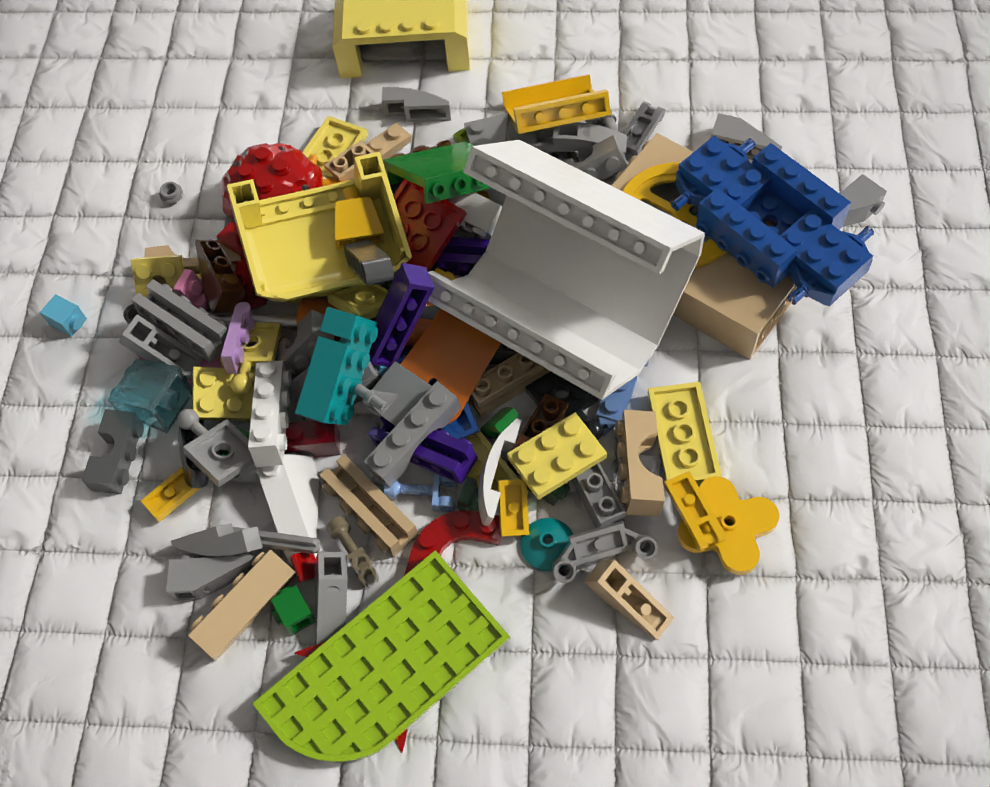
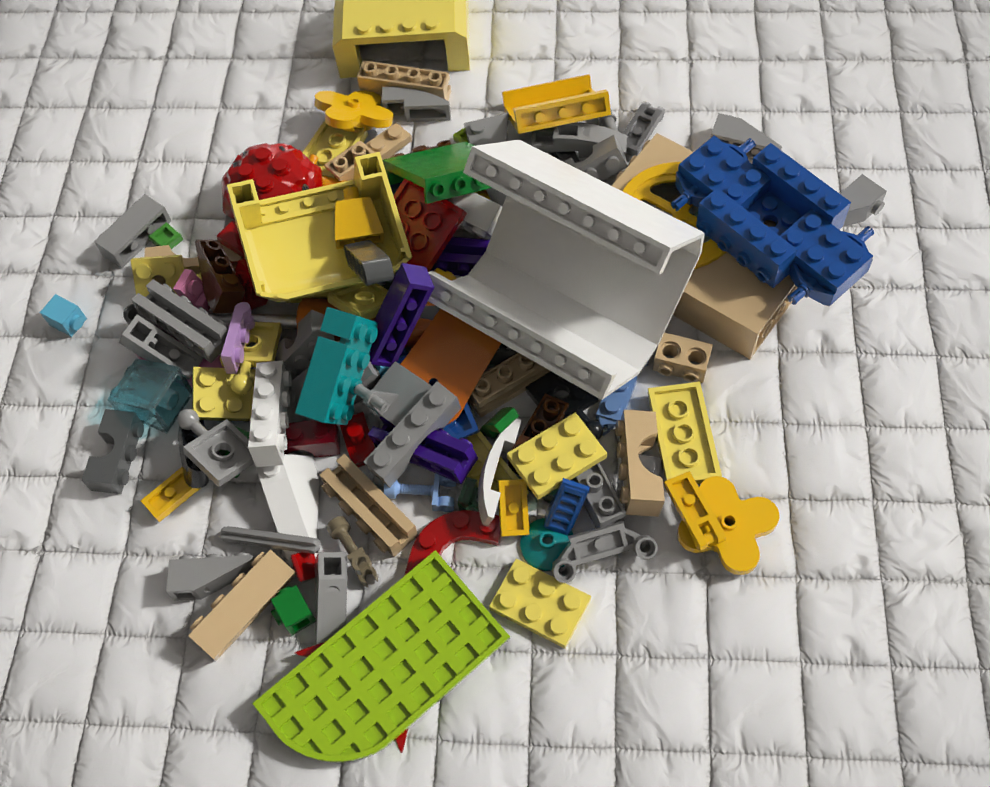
(131, 231): none -> light grey brick
(166, 236): none -> bright green tile
(170, 192): light grey plate -> none
(220, 541): light grey slope -> none
(353, 110): none -> yellow plant
(357, 439): none -> red tile
(376, 75): none -> tan brick
(540, 603): none -> light yellow plate
(565, 507): none -> blue slope
(628, 597): tan slope -> none
(684, 351): none -> tan brick

